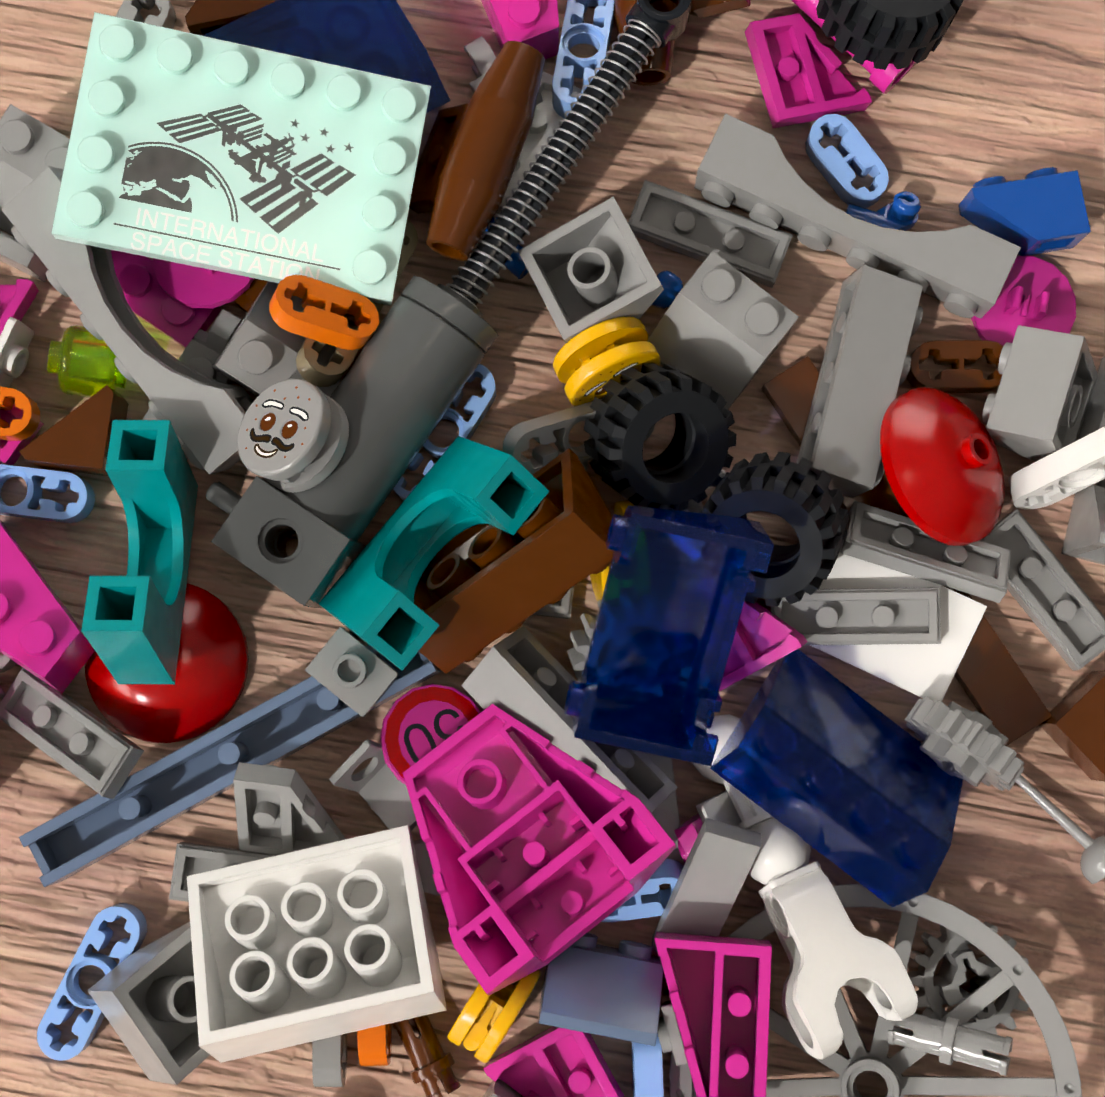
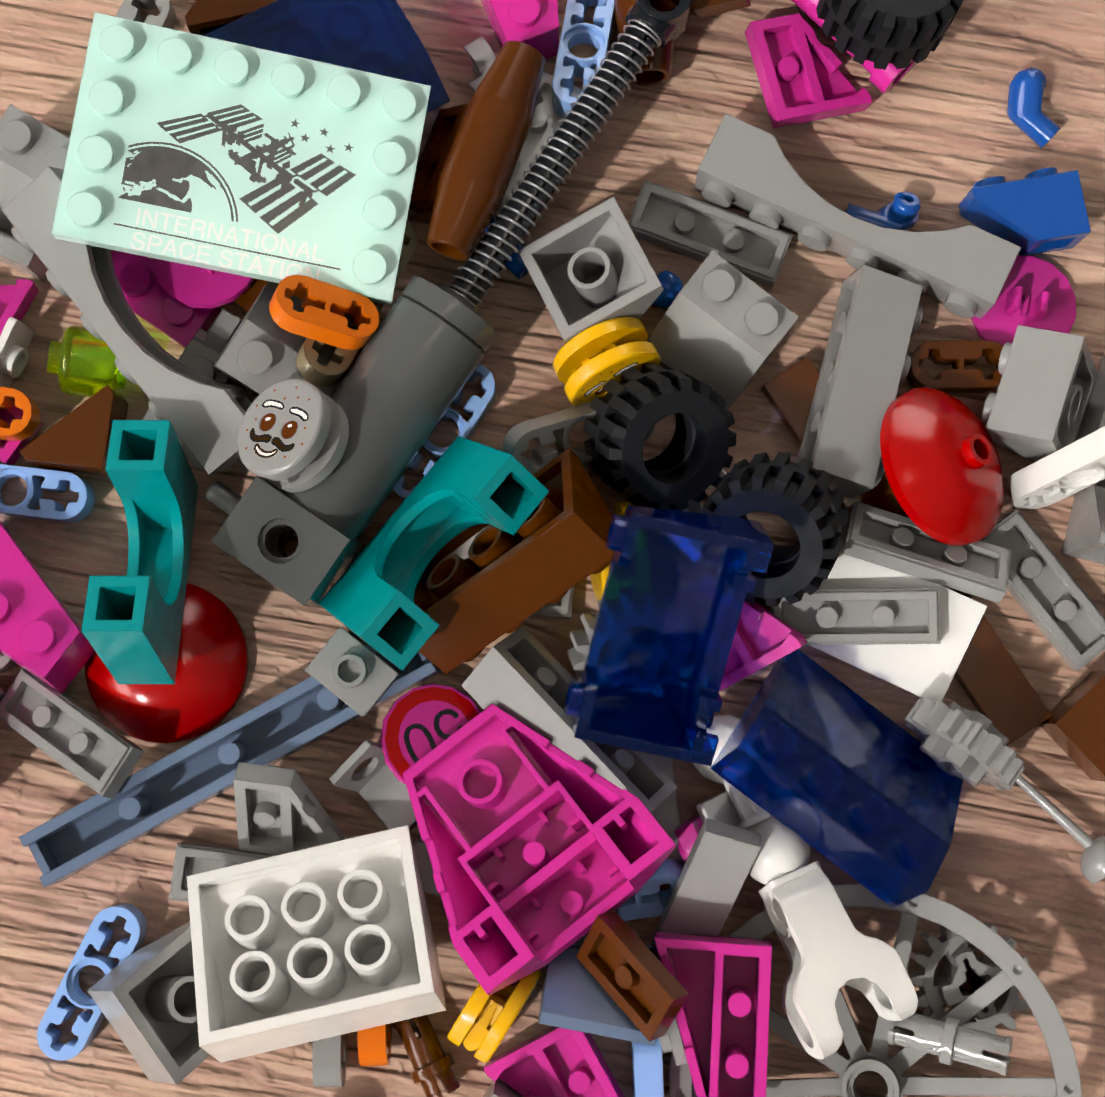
(632, 975): none -> reddish brown plate
(856, 154): light blue beam -> none
(1026, 103): none -> blue arm

